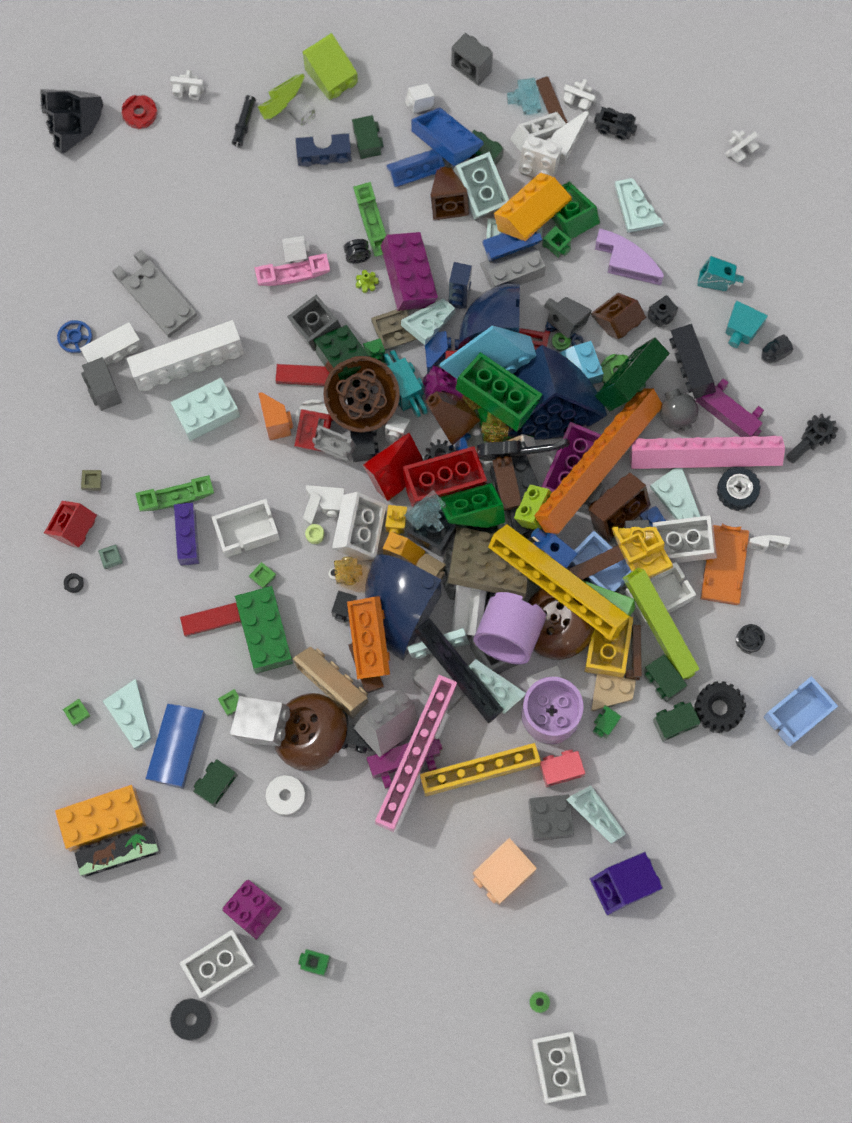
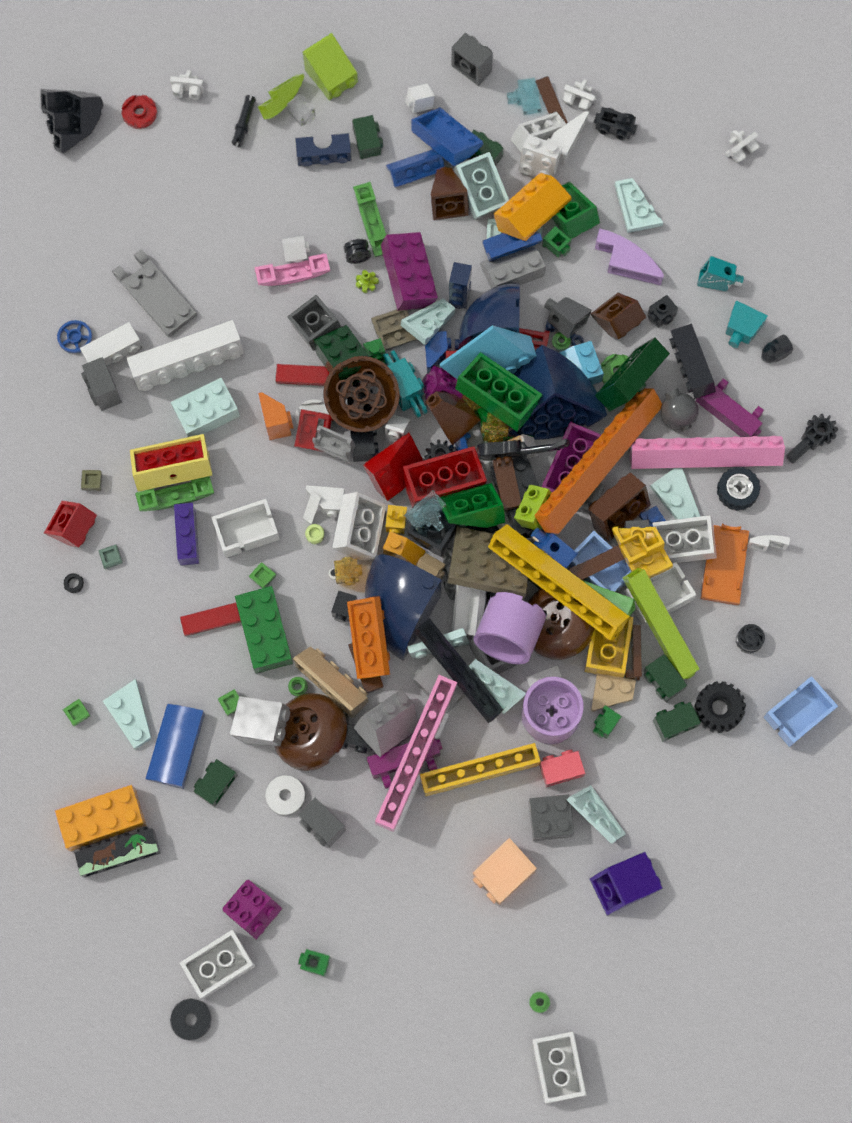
(170, 462): none -> light yellow brick
(297, 680): none -> bright green plate
(321, 822): none -> dark grey brick

